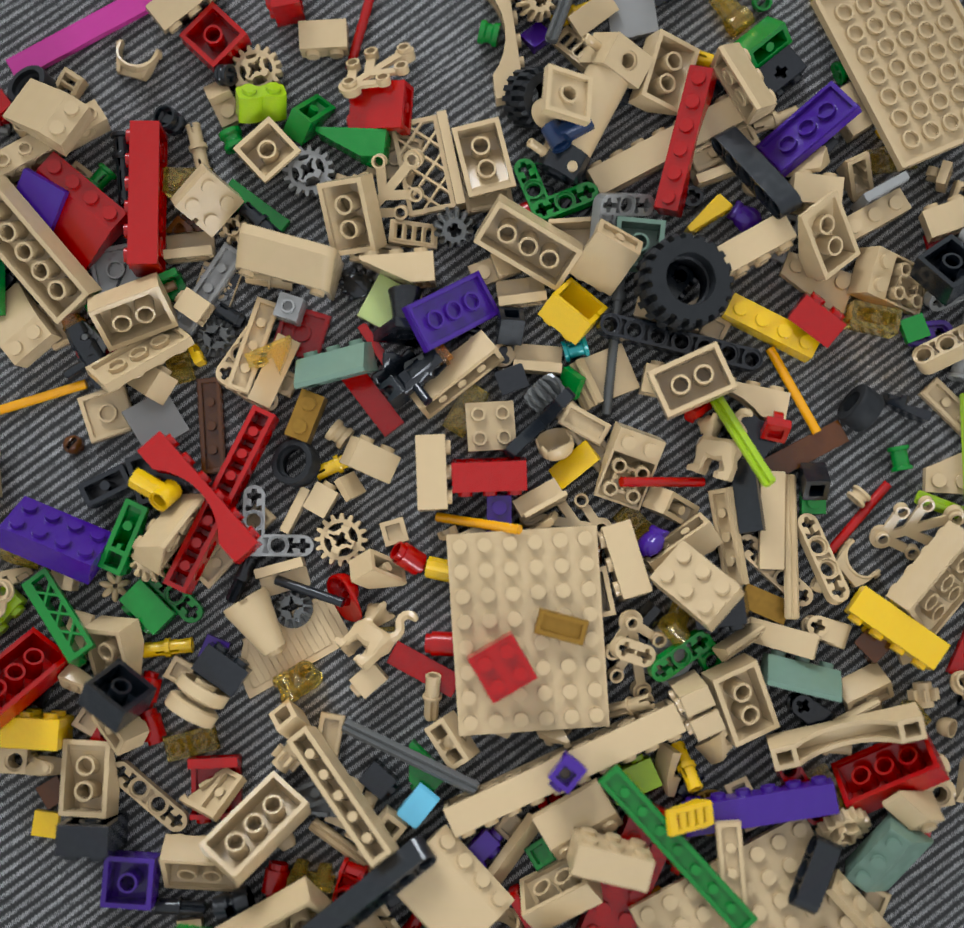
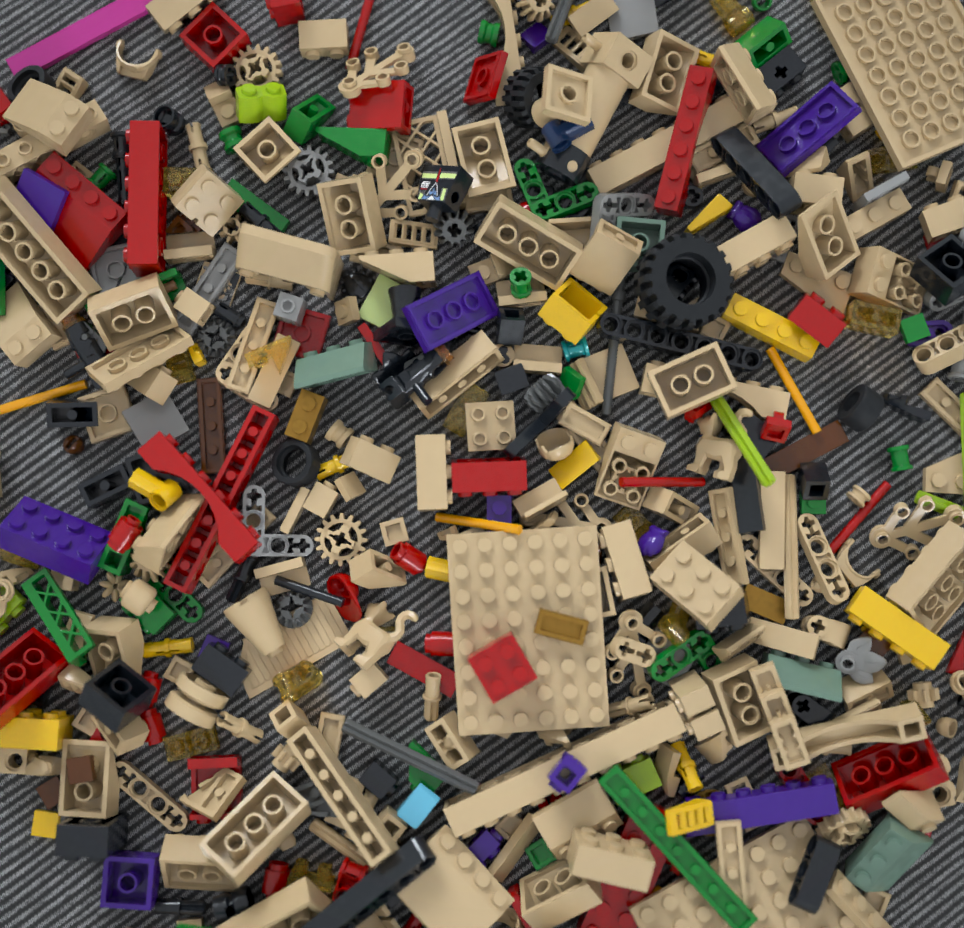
(71, 413): none -> black slope
(81, 769): none -> reddish brown tile
(124, 533): none -> red brick
(138, 597): none -> tan head
(239, 727): none -> tan pin
(347, 311): none -> tan plate
(374, 403): red tile -> none
(442, 189): none -> black torso
(485, 78): none -> red tile
(520, 282): none -> green bush
(779, 715): none -> tan slope
(863, 660): none -> light grey plate

